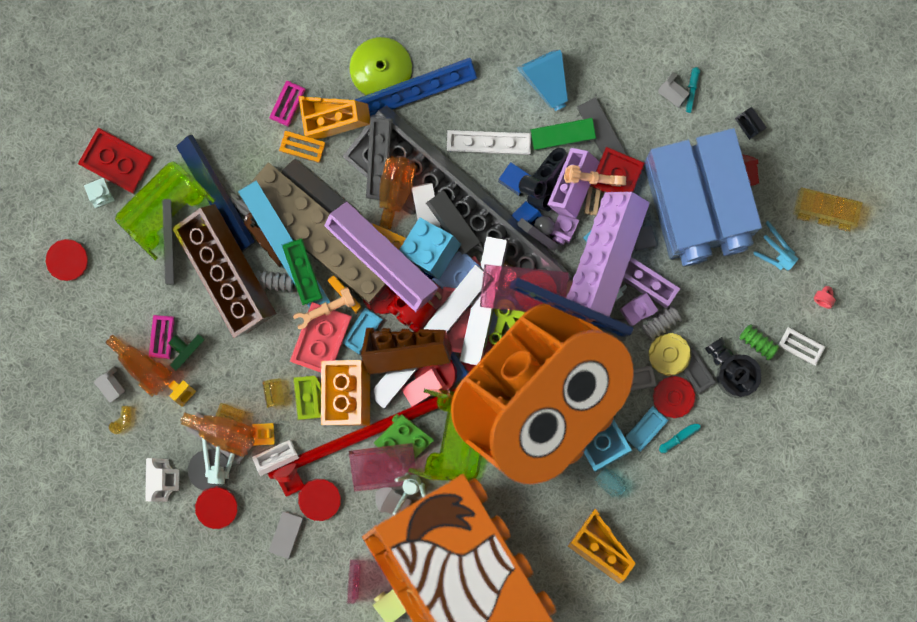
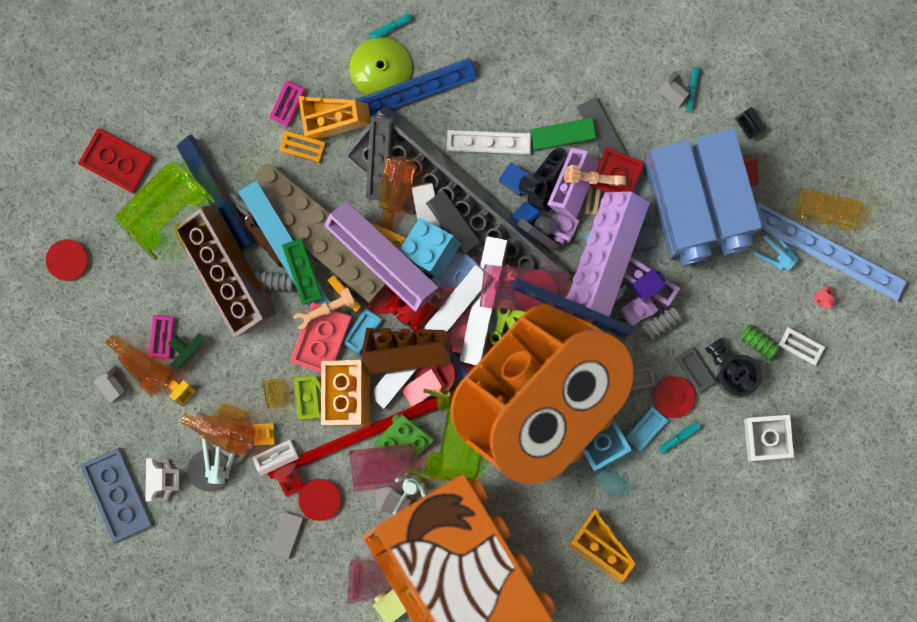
(99, 192): light aqua brick -> none
(116, 495): none -> sand blue tile
(123, 422): clear yellow arm -> none
(168, 245): dark grey tile -> none
(216, 507): red tile -> none
(312, 186): dark grey tile -> none
(407, 18): none -> teal piece
(547, 78): dark azure slope -> none
(648, 285): none -> dark purple brick
(669, 354): light yellow tile -> none
(769, 438): none -> white brick
(830, 253): none -> light blue tile

